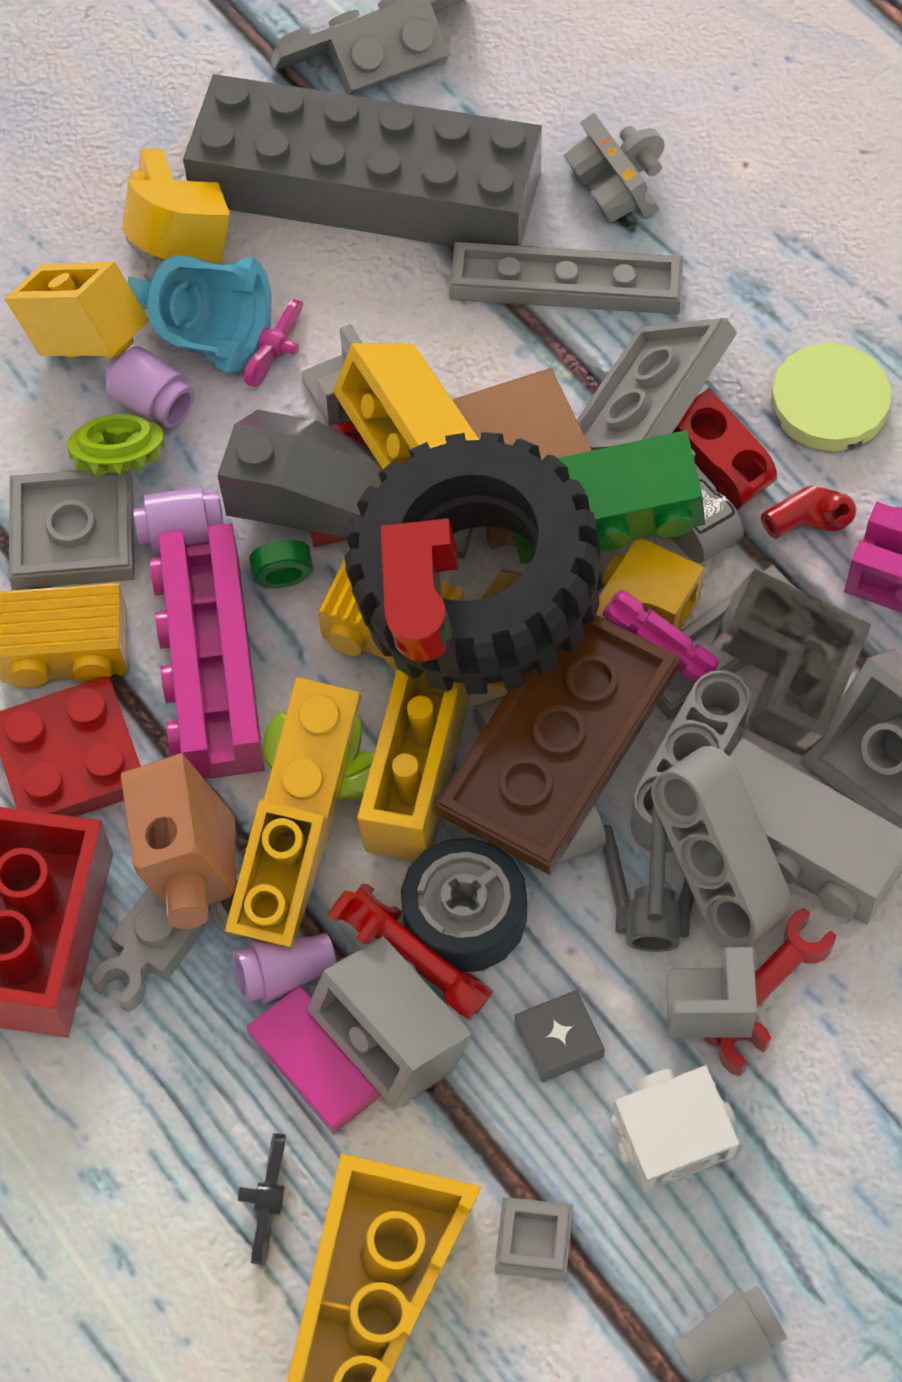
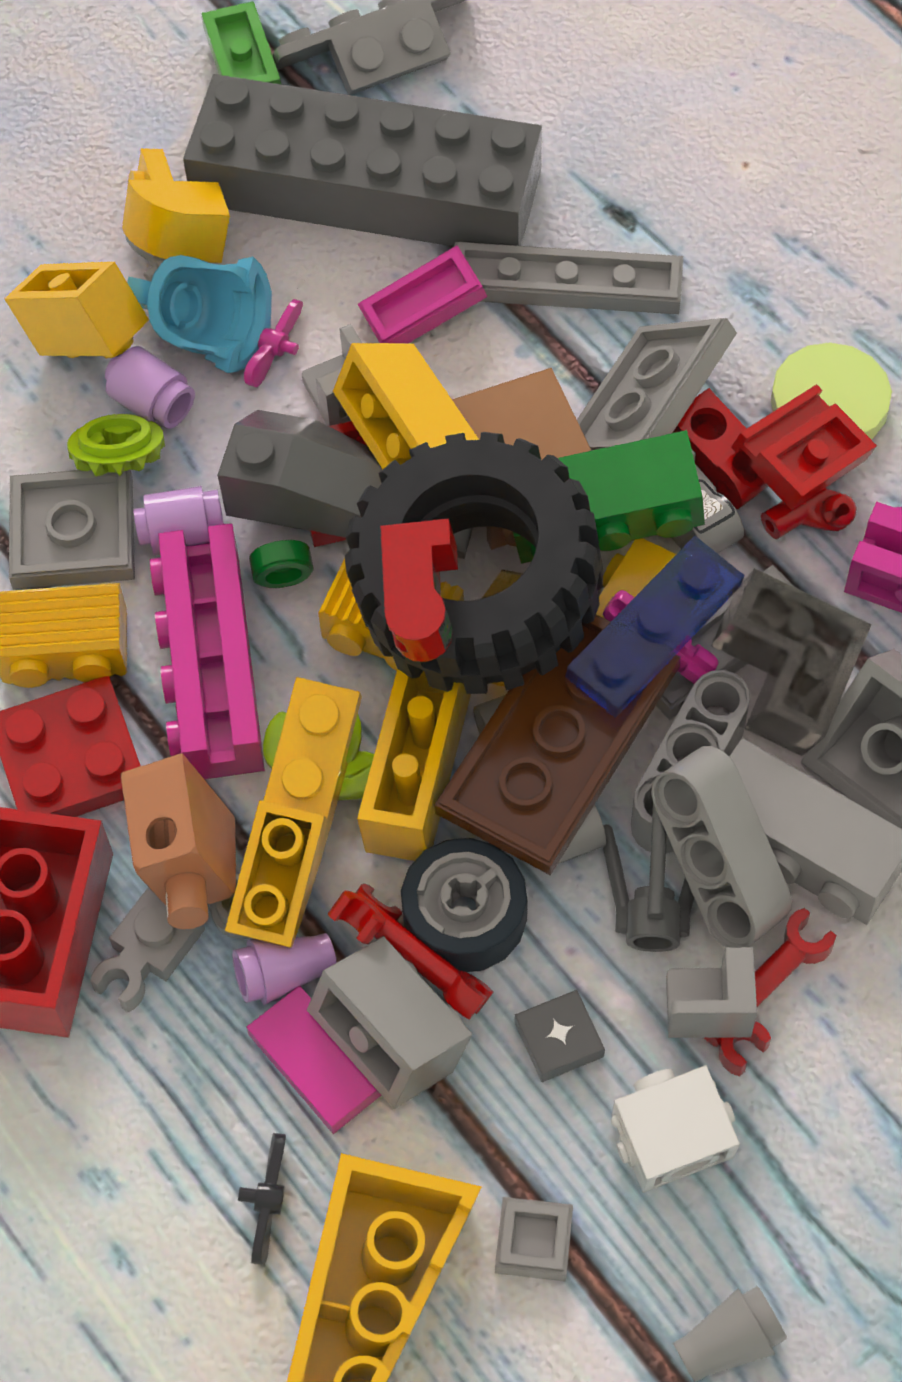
(240, 43): none -> bright green plate
(423, 299): none -> dark pink tile
(626, 187): light grey hips -> none
(654, 626): none -> clear blue plate
(804, 447): none -> red plate

